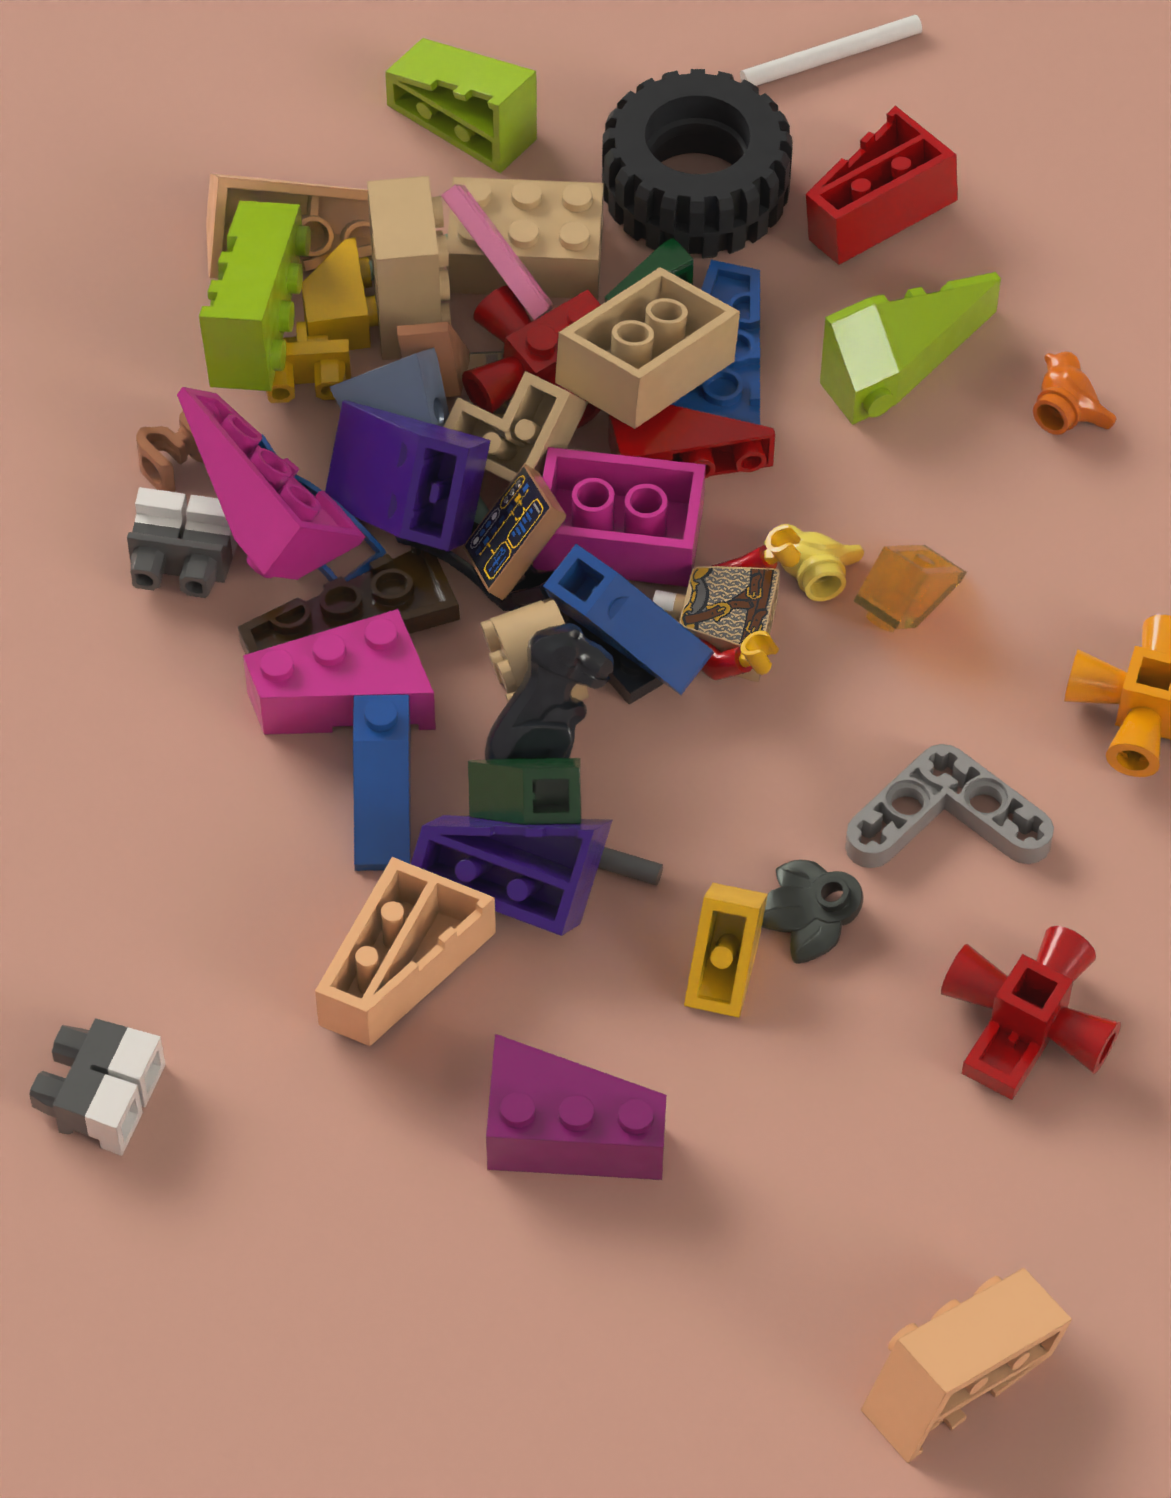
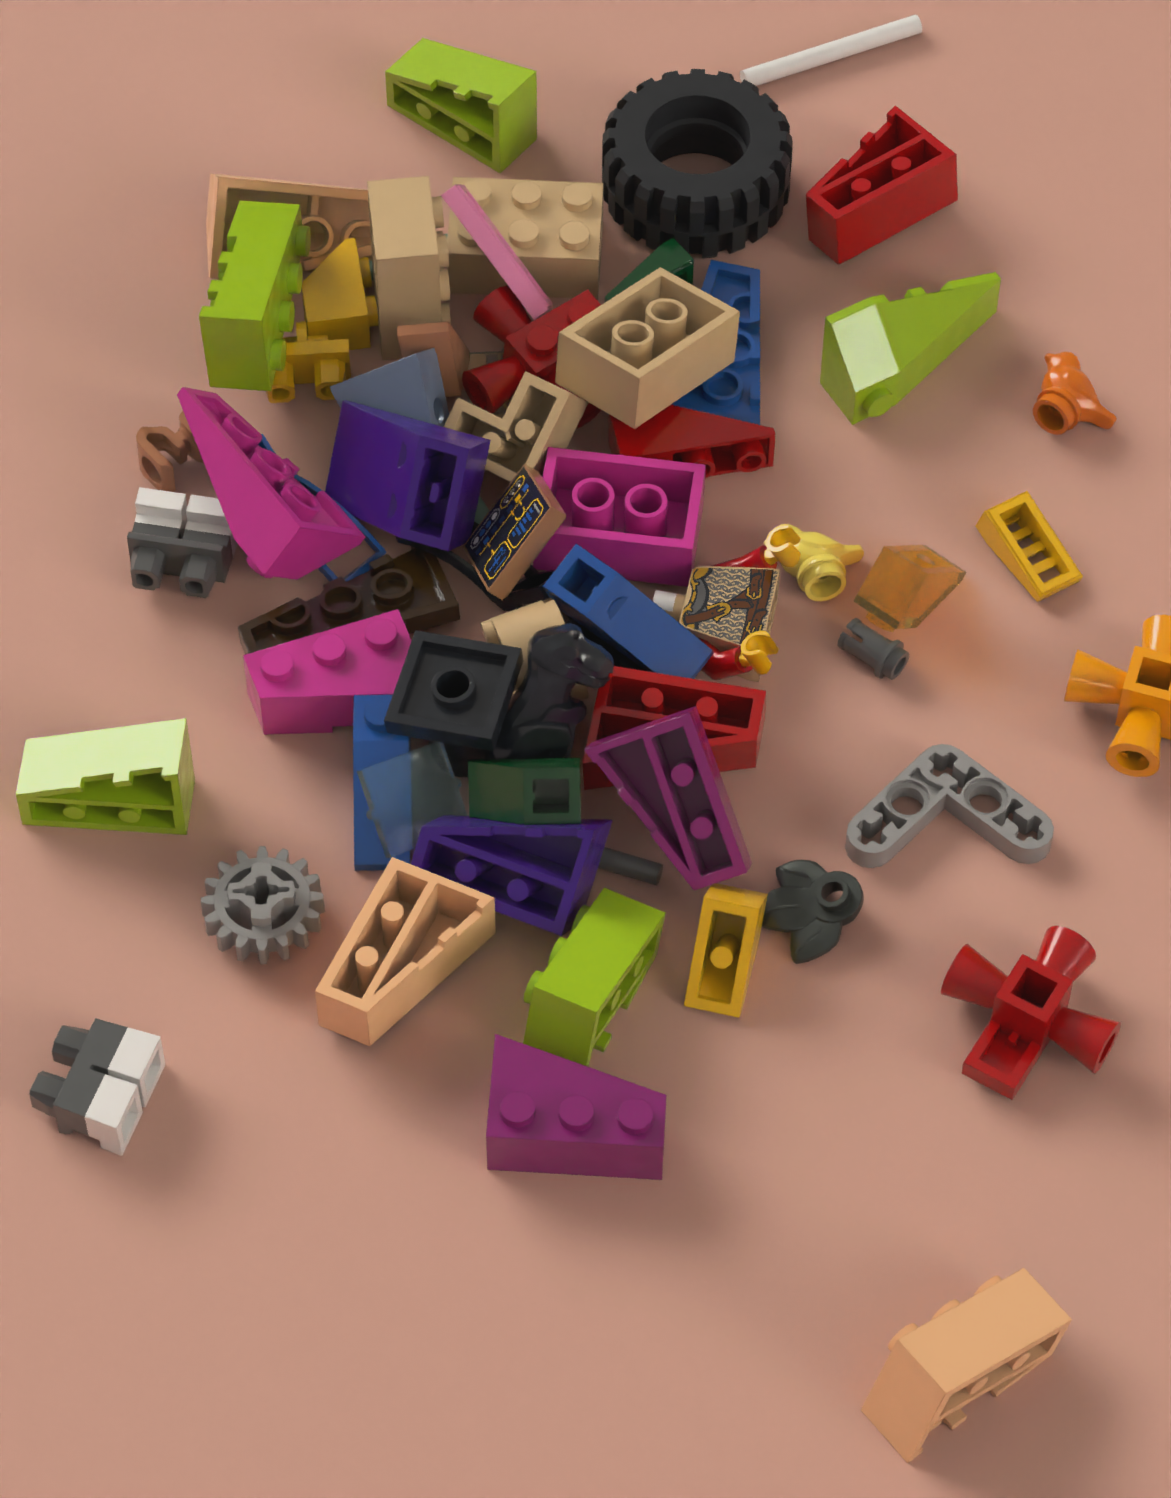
(110, 779): none -> lime wedge
(262, 905): none -> light grey gear
(410, 793): none -> clear light blue piece
(454, 695): none -> black plant
(591, 976): none -> lime wedge
(633, 697): none -> red wedge
(678, 794): none -> magenta wedge
(879, 652): none -> dark grey pin
(1023, 510): none -> yellow slope

